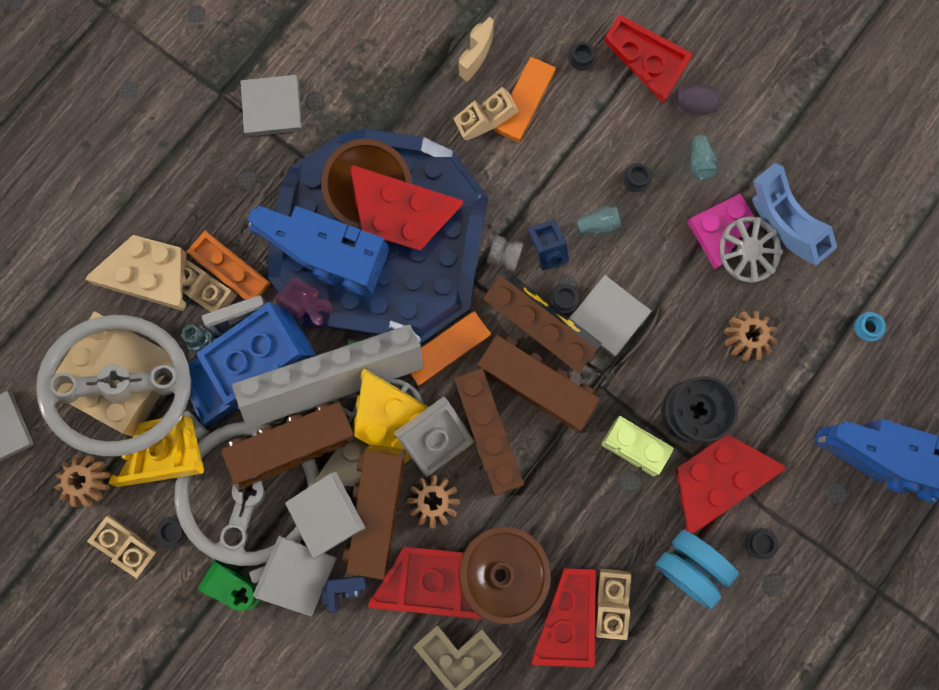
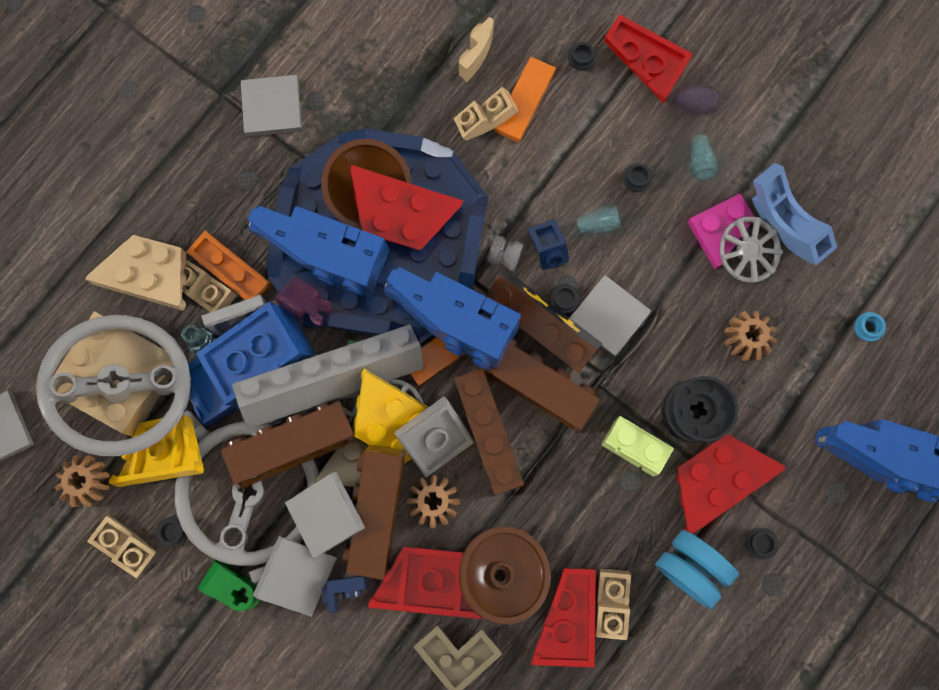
(456, 315): none -> blue piece

